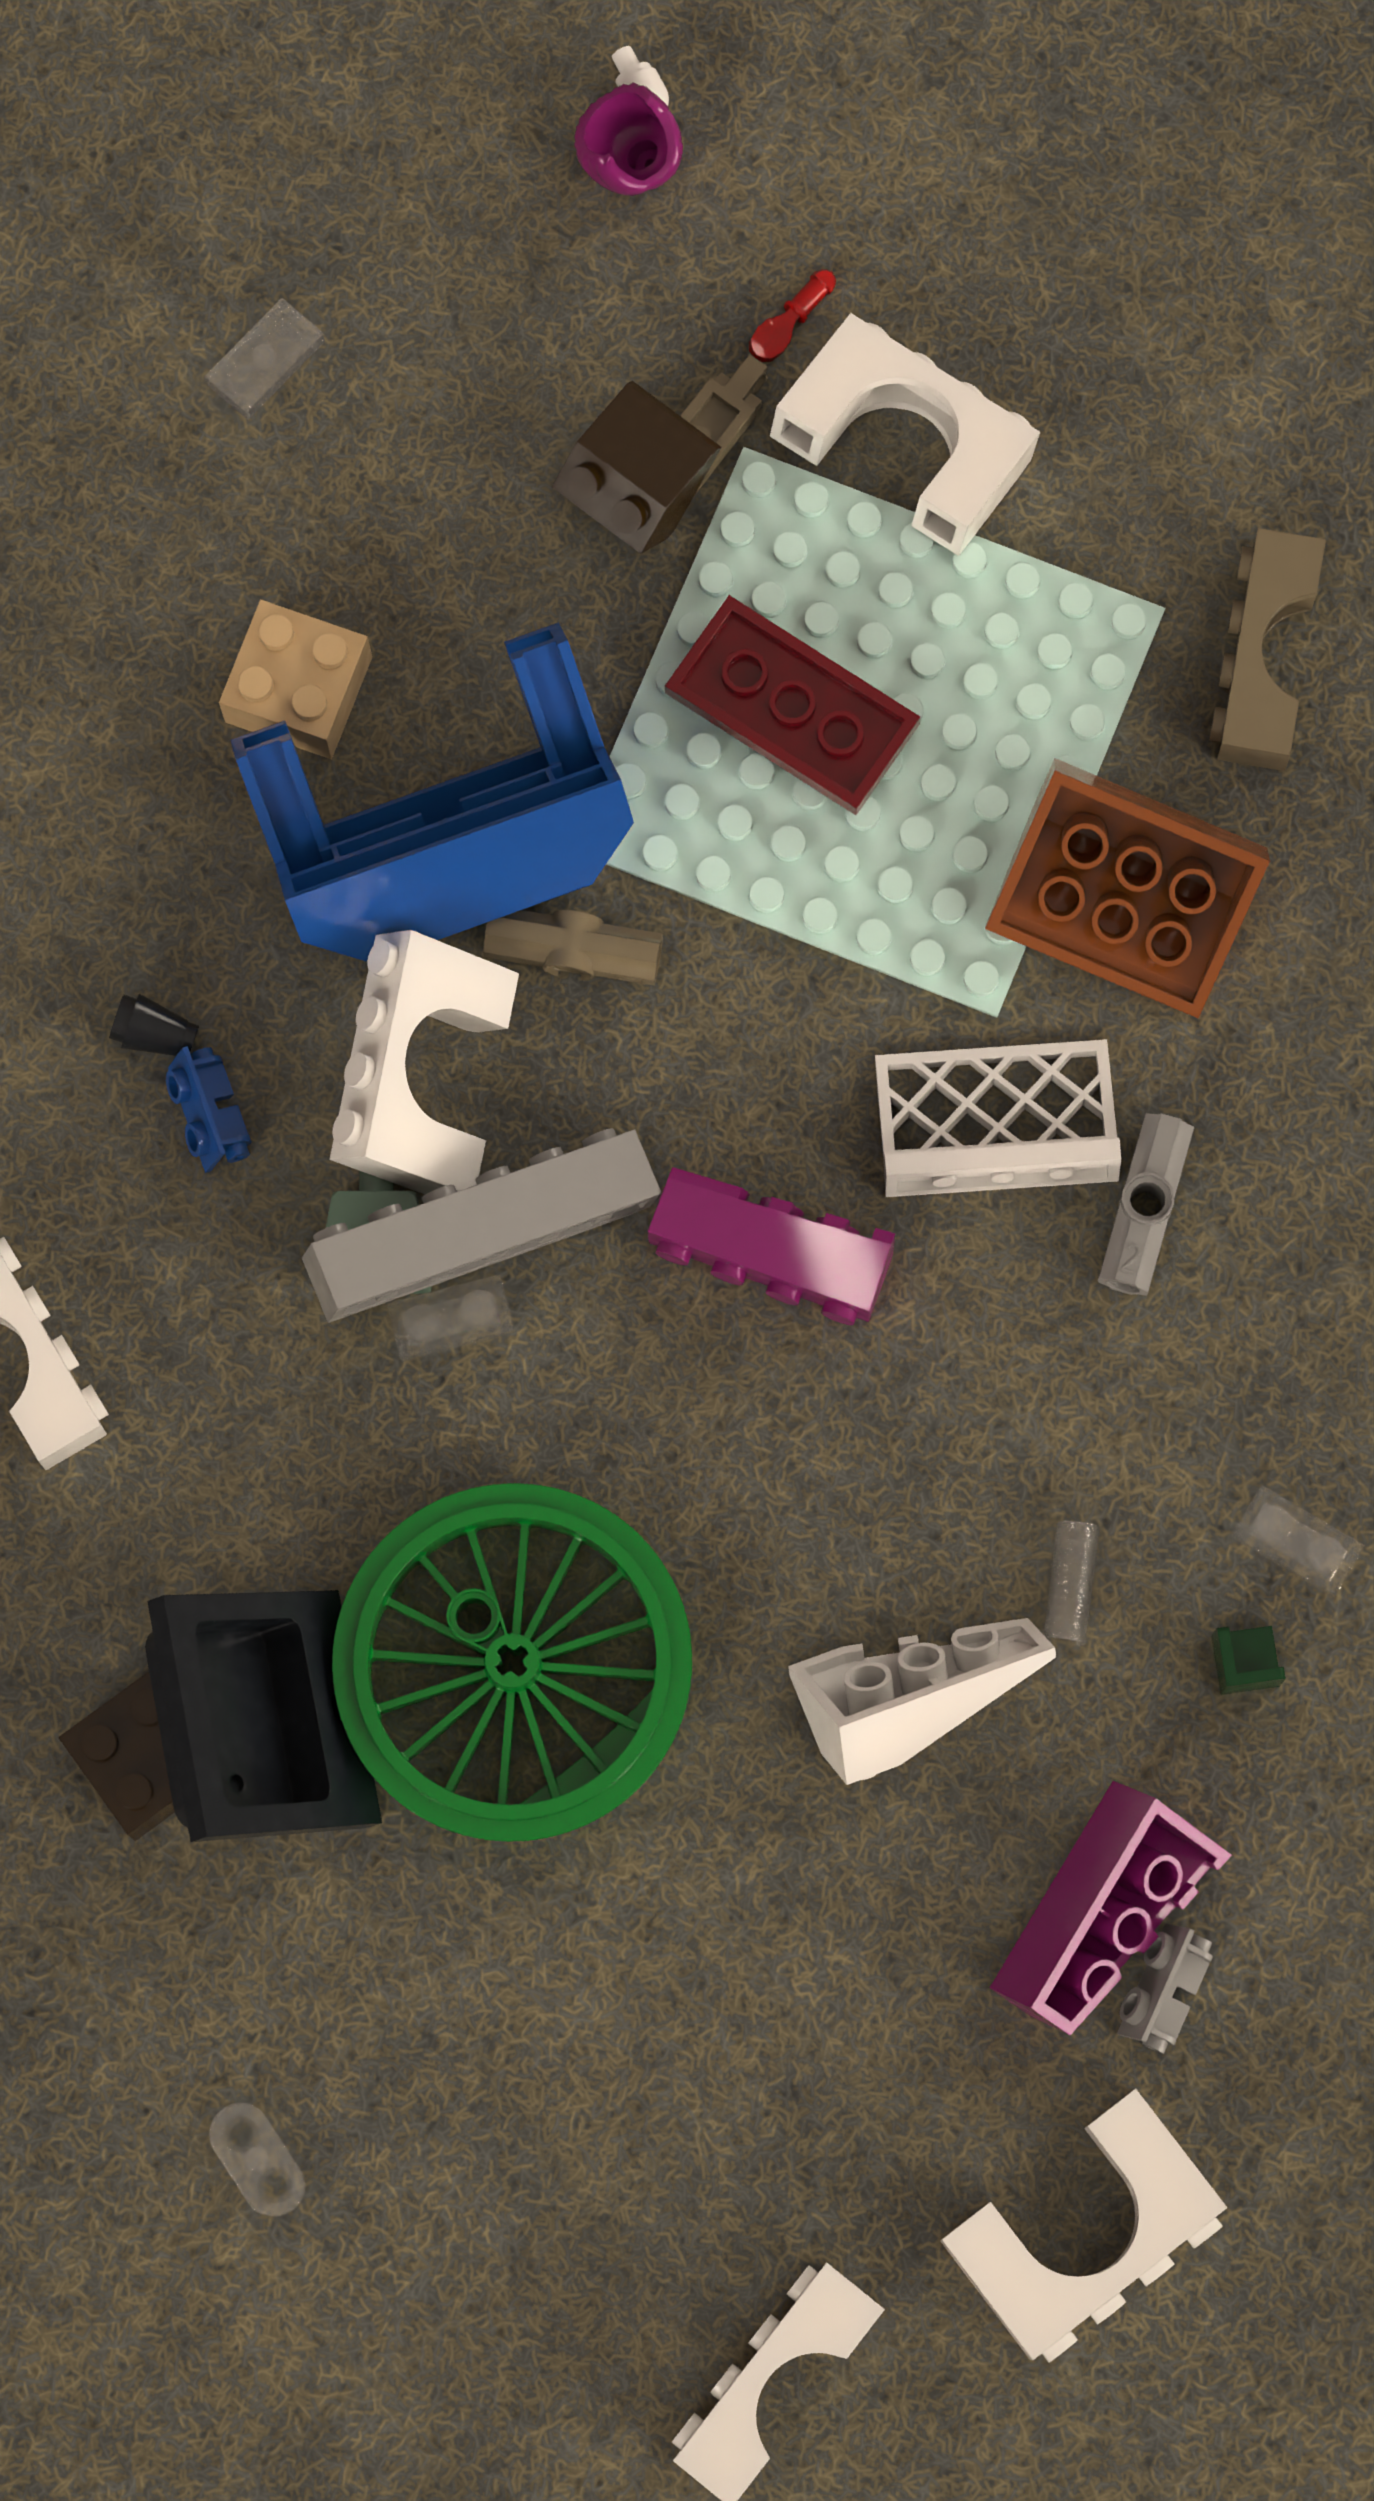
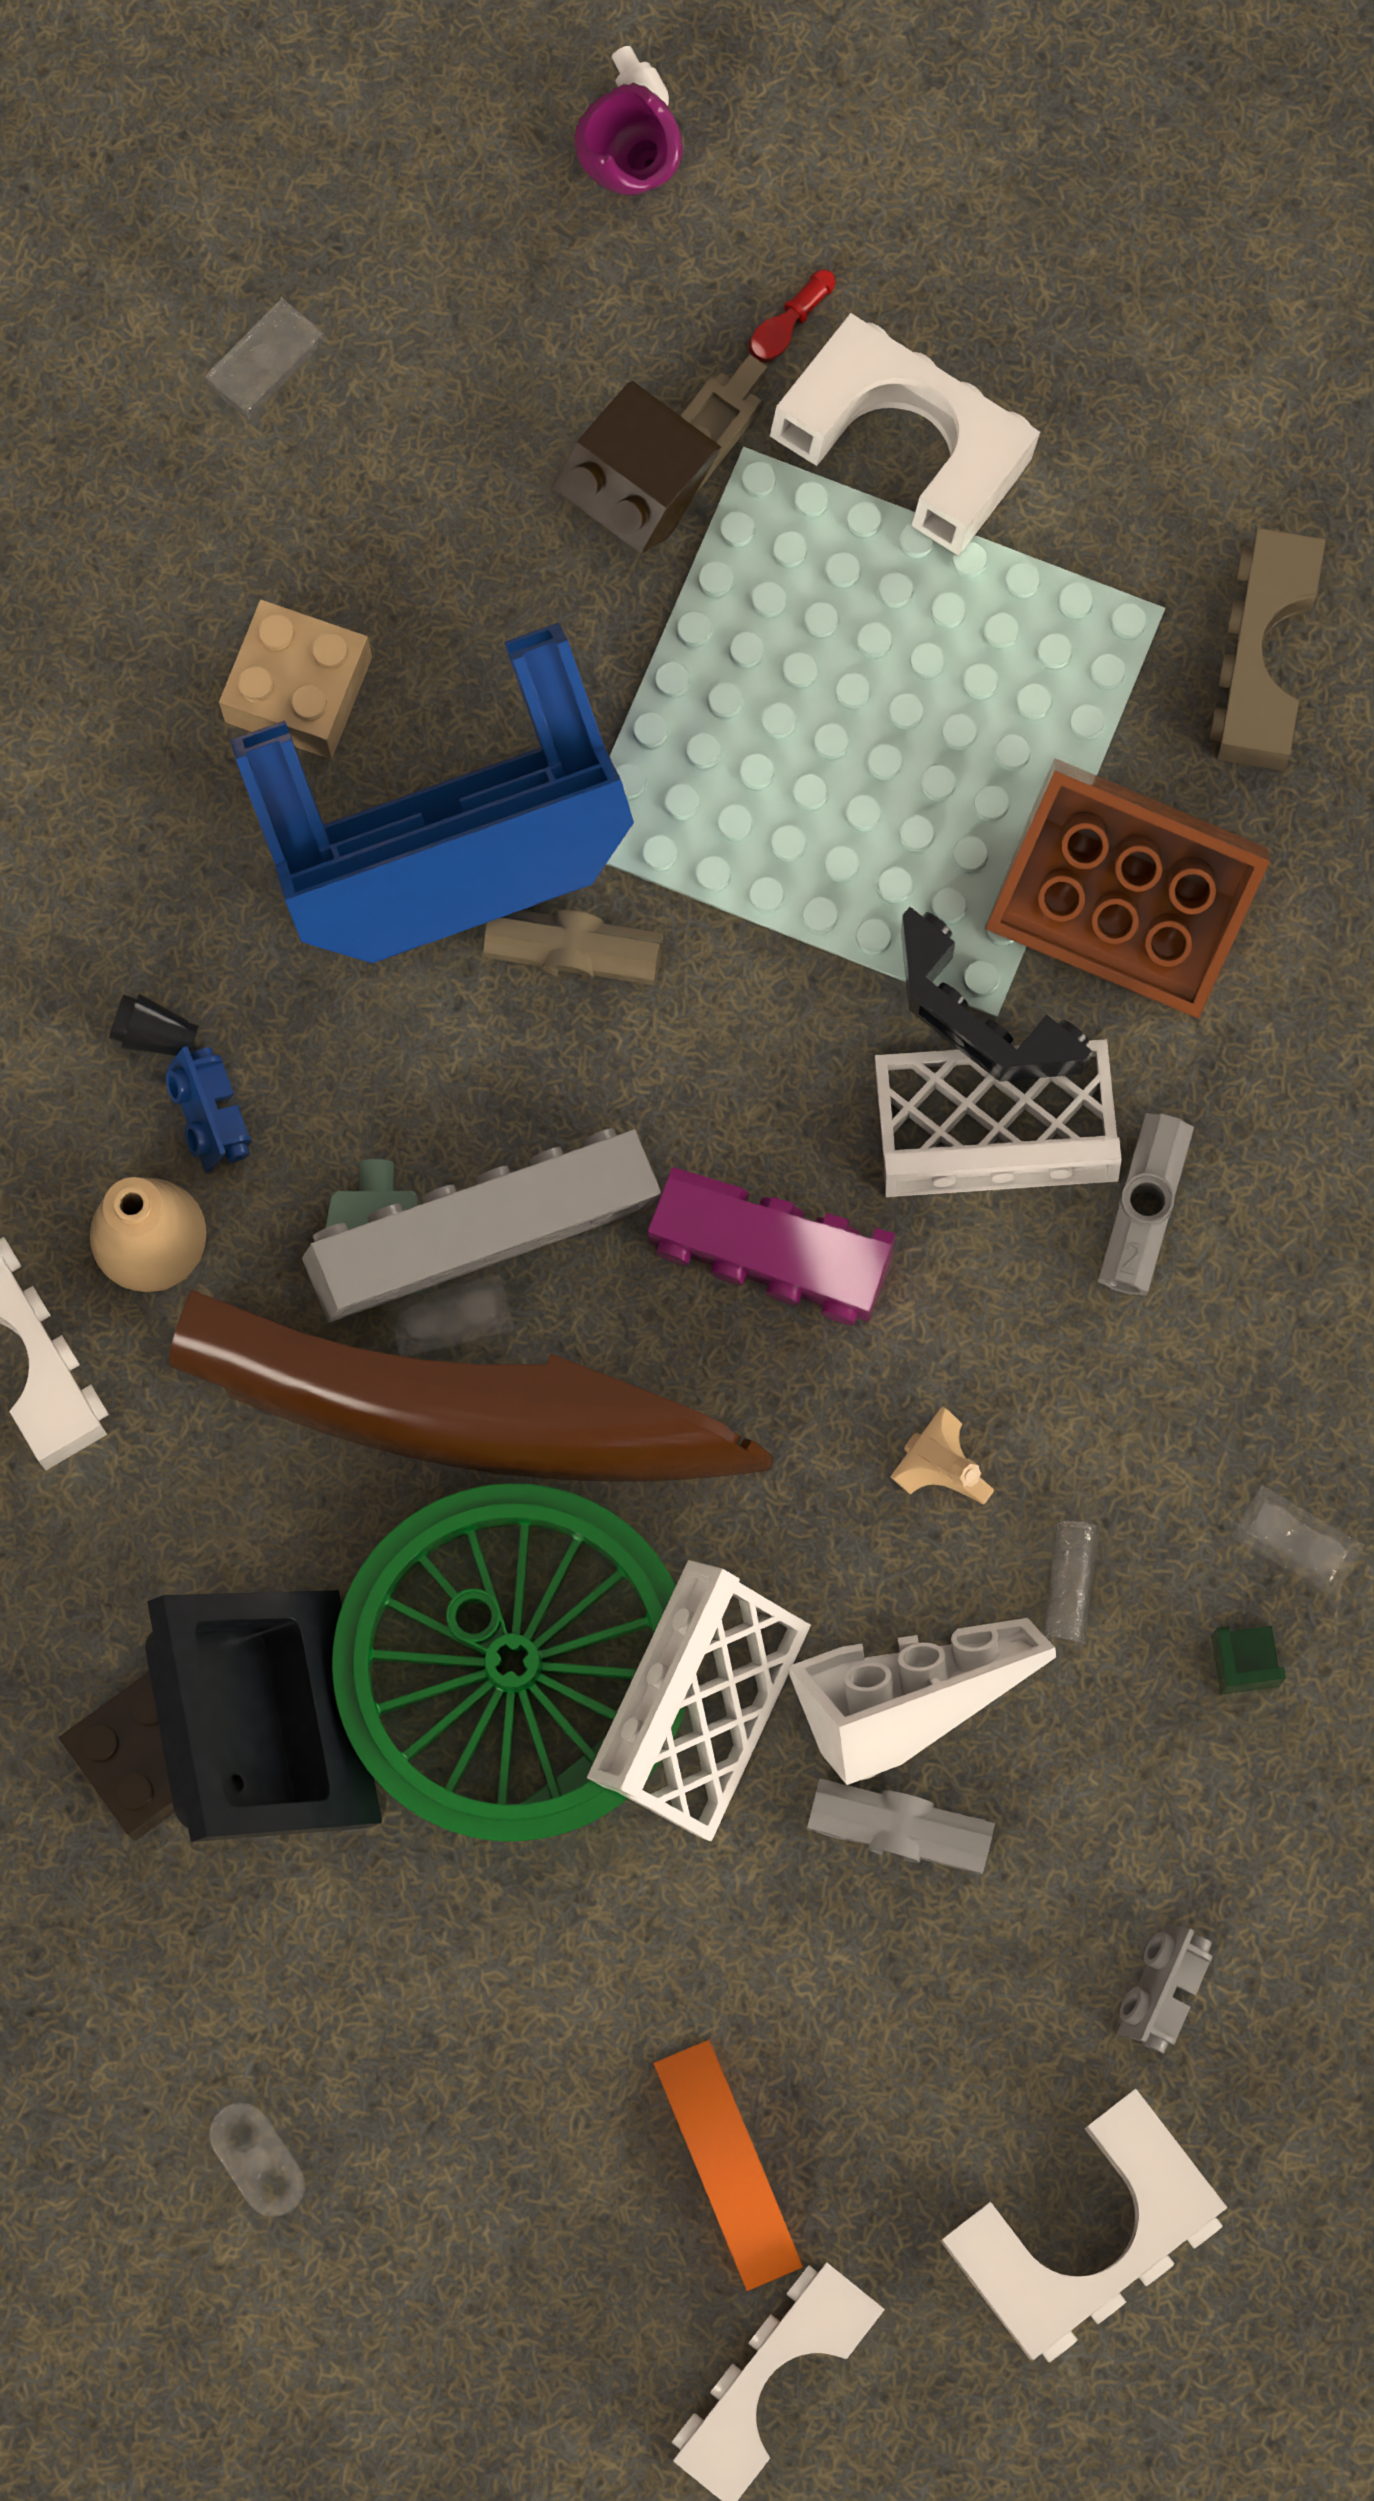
(147, 1234): none -> tan cone
(378, 1119): white arch -> none
(478, 1417): none -> reddish brown slope
(669, 1682): none -> white fence
(728, 2165): none -> orange slope
(792, 705): dark red plate -> none
(901, 1826): none -> light grey piece
(938, 1460): none -> tan piece
(1046, 1052): none -> black slope
(1104, 1906): magenta wedge -> none

